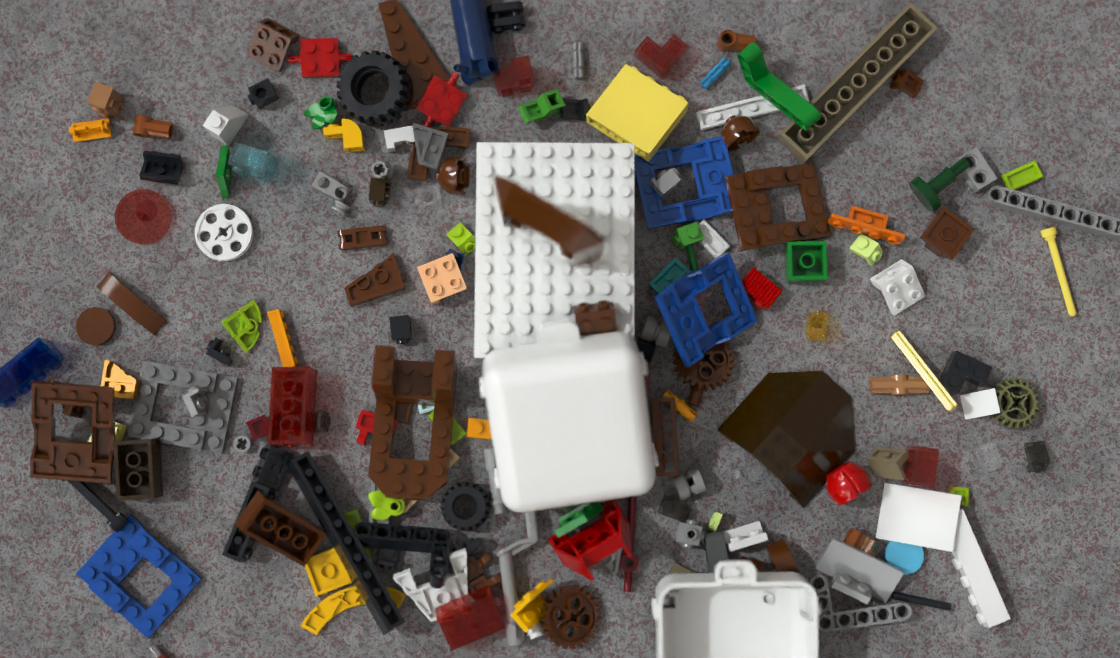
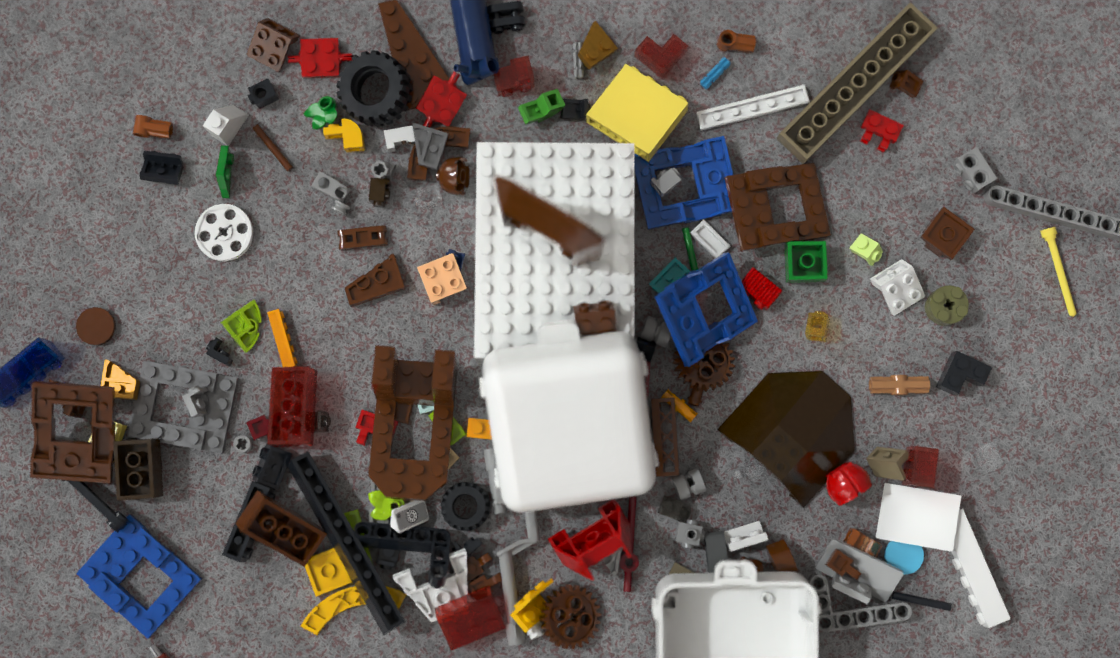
(90, 130): light orange hinge -> none
(105, 101): medium nougat brick -> none
(131, 304): reddish brown slope -> none
(143, 216): clear red piece -> none
(252, 162): clear light blue brick -> none
(272, 147): none -> reddish brown bar
(400, 329): black brick -> none
(409, 516): none -> slope
(462, 238): lime bracket -> none
(576, 516): green plate -> none
(596, 46): none -> pearl gold wing
(687, 235): bright green bracket -> none
(714, 522): yellowish green tile -> none
(739, 130): reddish brown cylinder -> none
(773, 89): green beam -> none
(841, 563): none -> reddish brown plate
(867, 223): orange bracket -> none
(881, 126): none -> red plate
(924, 371): light yellow axle -> none
(927, 191): dark green piece -> none
(943, 315): none -> olive brick
(963, 491): lime tile -> none
(980, 403): white sticker -> none
(1022, 176): lime tile -> none
(1026, 416): olive gear -> none
(1037, 456): clear smoke bracket -> none

